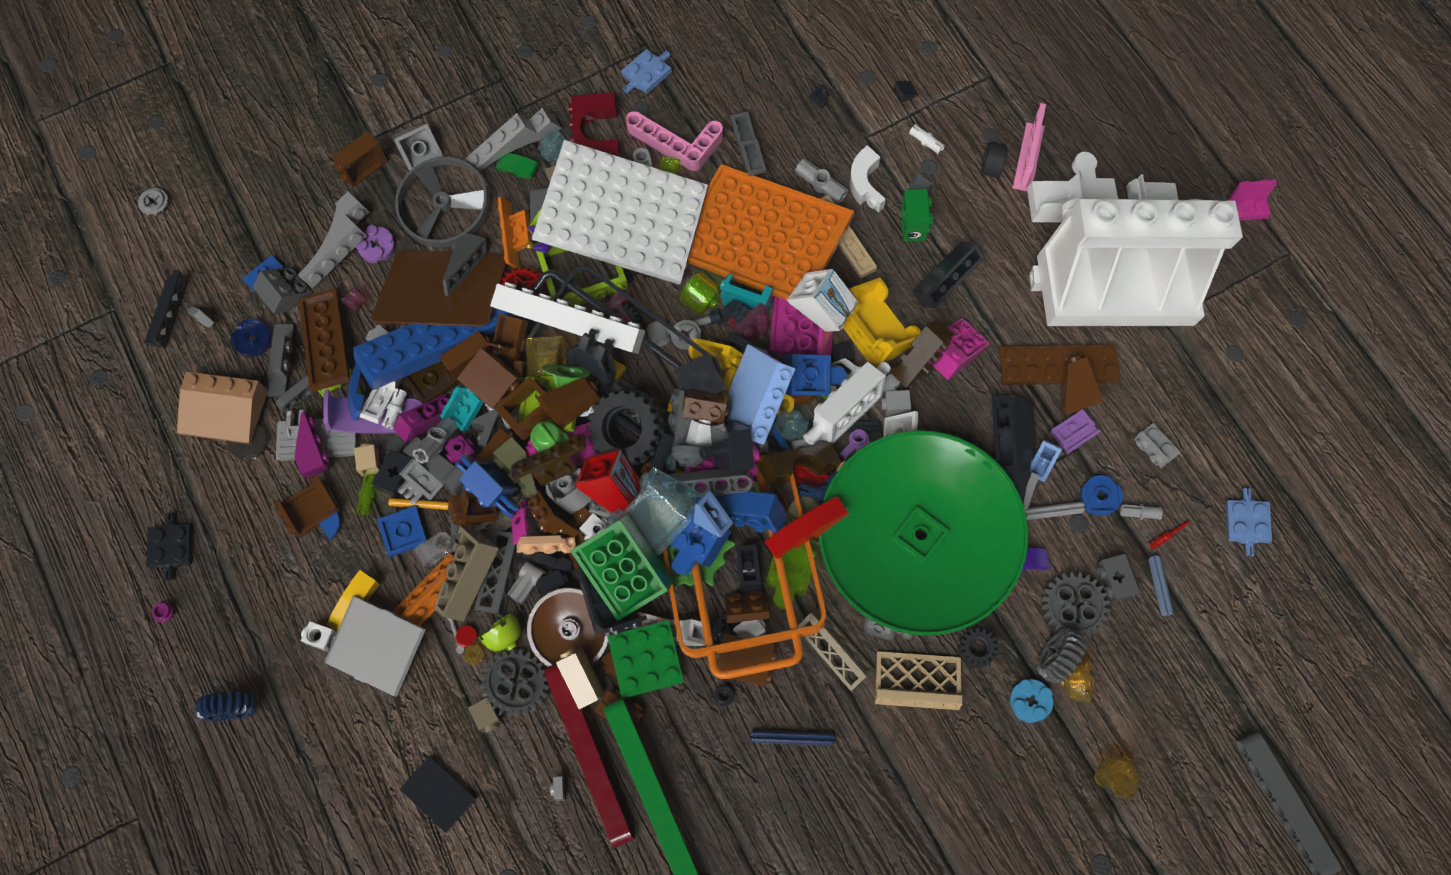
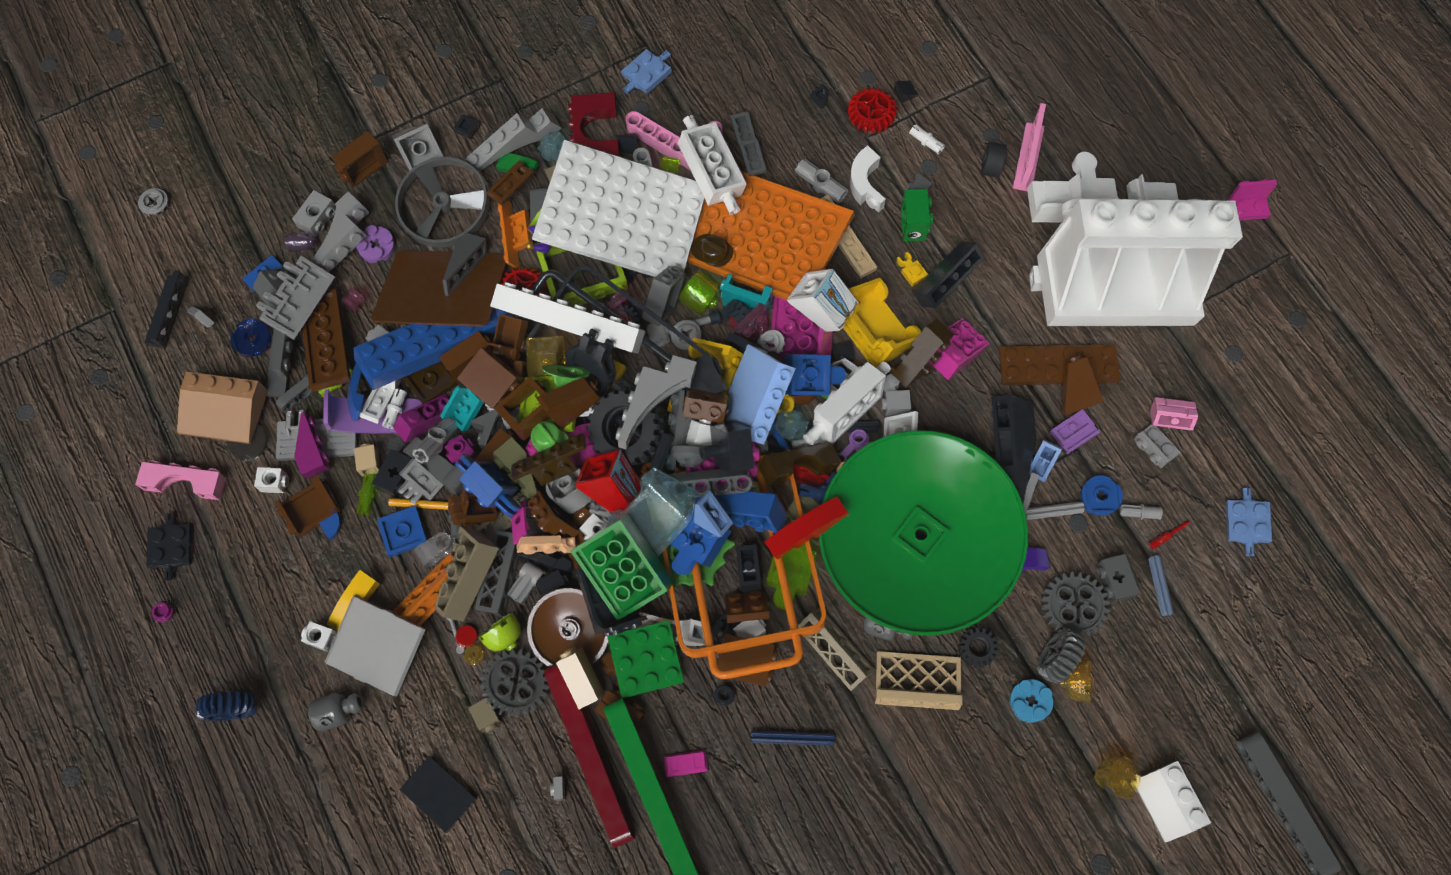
(157, 477): none -> bright pink arch
(264, 477): none -> white brick
(298, 295): none -> light grey hinge
(299, 241): none -> clear purple brick
(314, 204): none -> light grey brick
(333, 710): none -> dark grey piece
(466, 126): none -> black plate
(510, 182): none -> reddish brown plate
(627, 143): none -> black slope
(651, 389): none -> light grey arch
(664, 294): none -> dark grey window
(686, 763): none -> dark pink tile
(711, 250): none -> dark brown piece
(712, 164): none -> white brick
(773, 337): none -> white gear
(863, 103): none -> red gear
(912, 271): none -> yellow plate
(1172, 802): none -> white slope
(1173, 413): none -> bright pink brick

